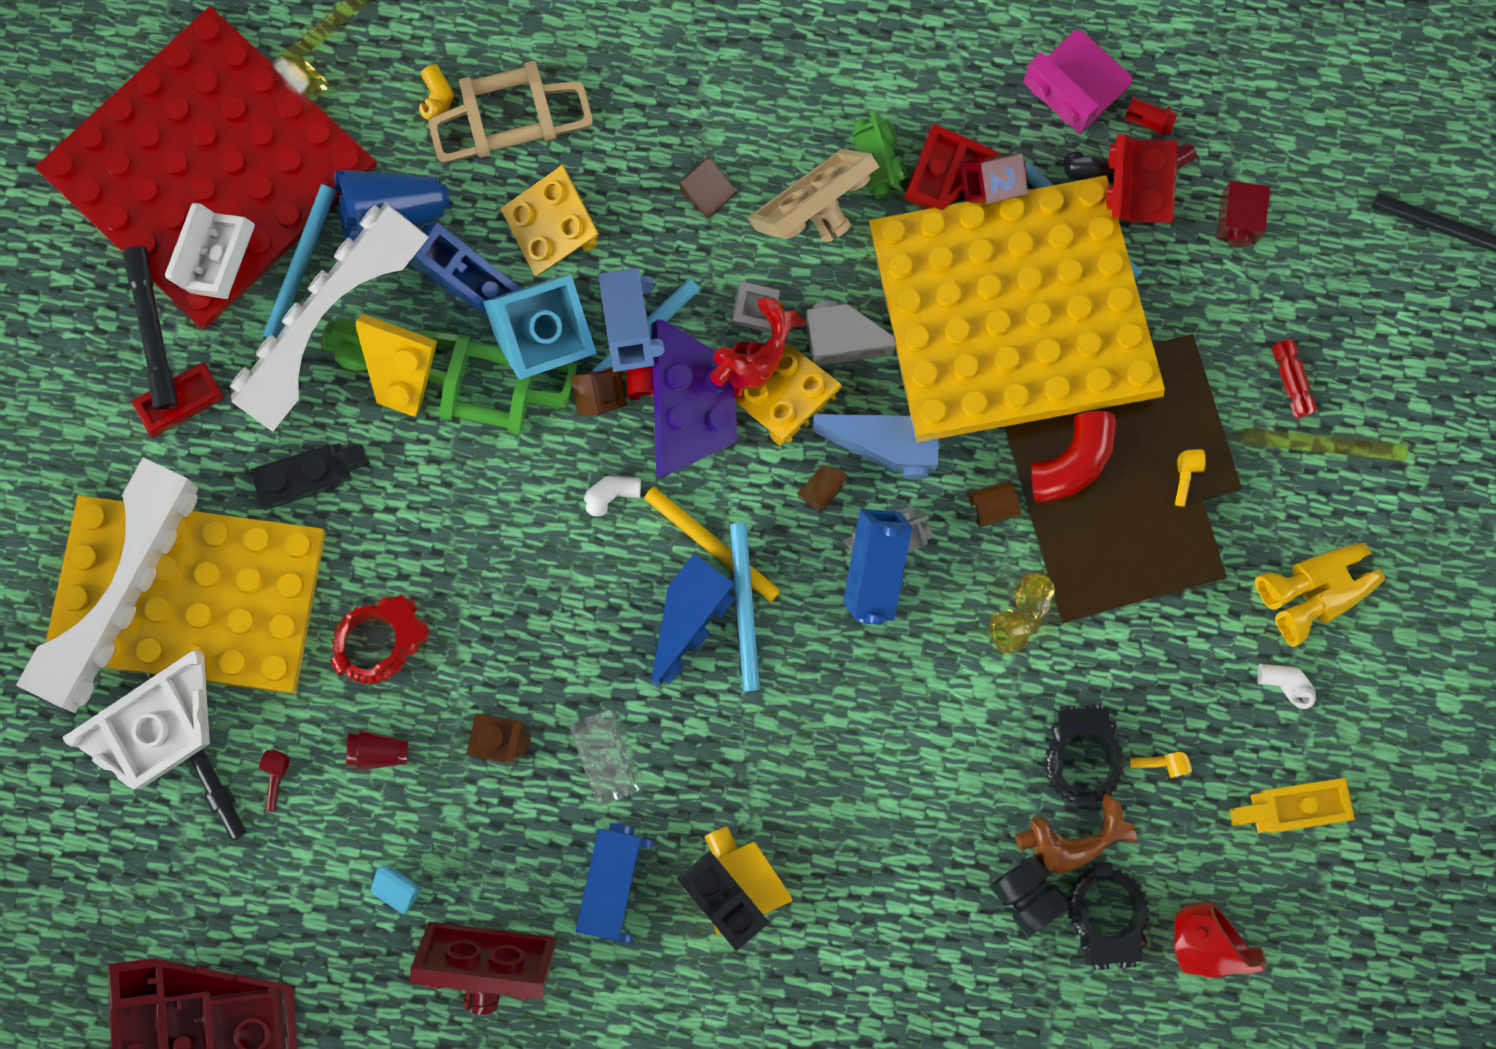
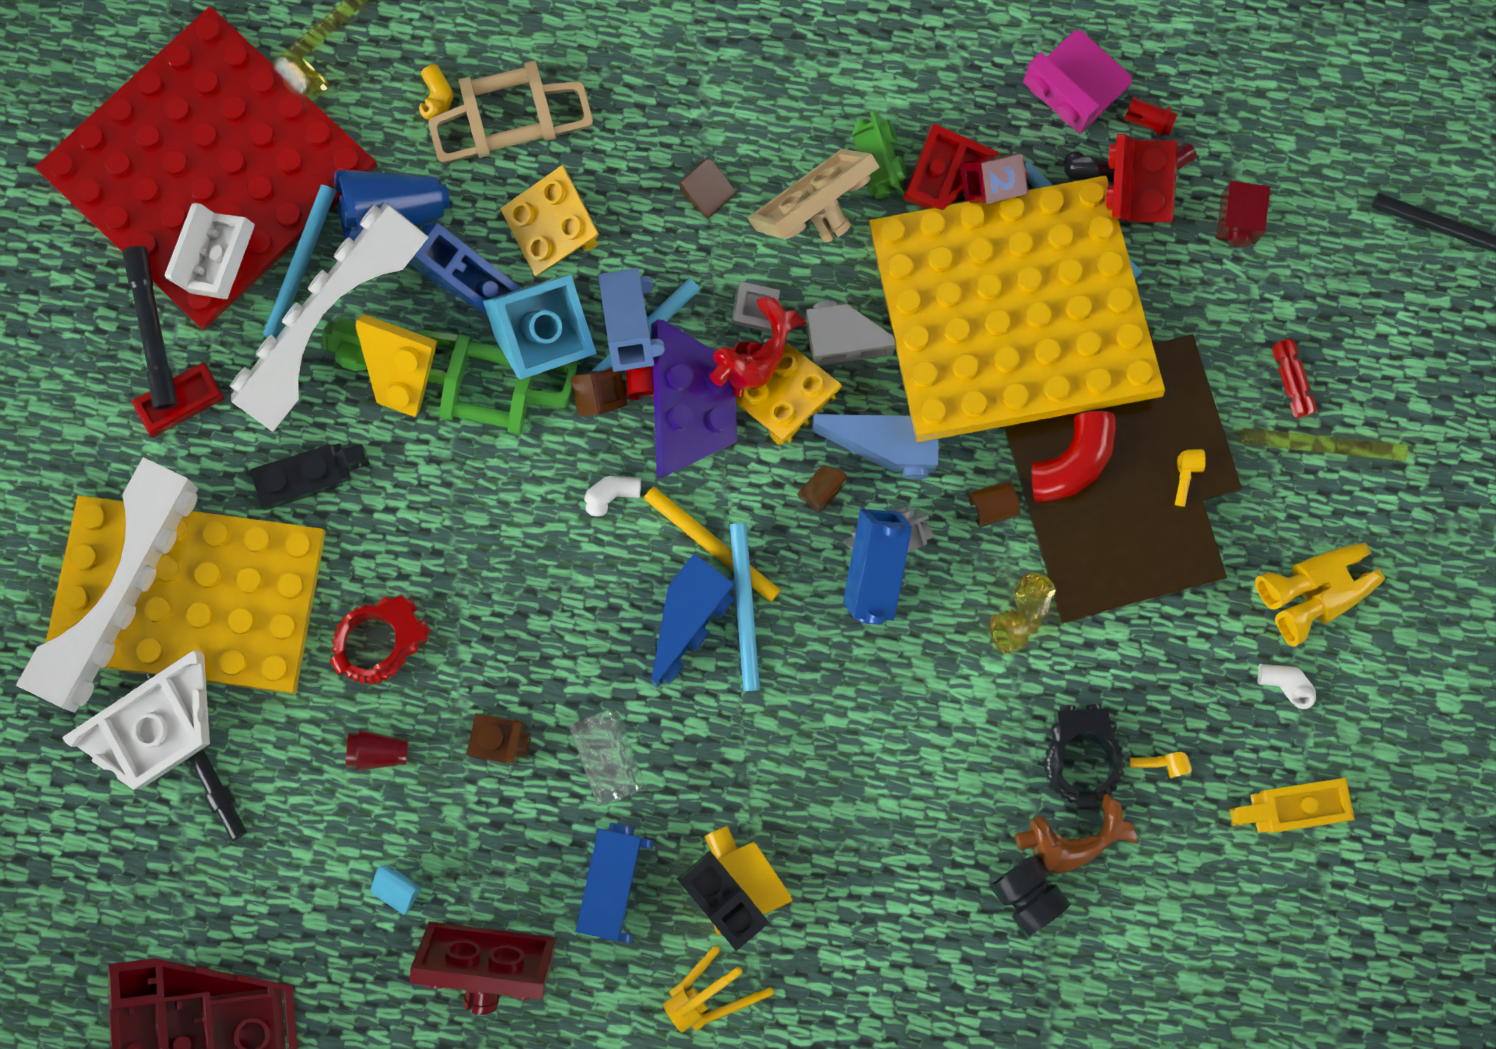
(276, 765): dark red hand -> none
(687, 1007): none -> yellow plant
(1118, 948): black piece -> none
(1211, 945): red helmet -> none

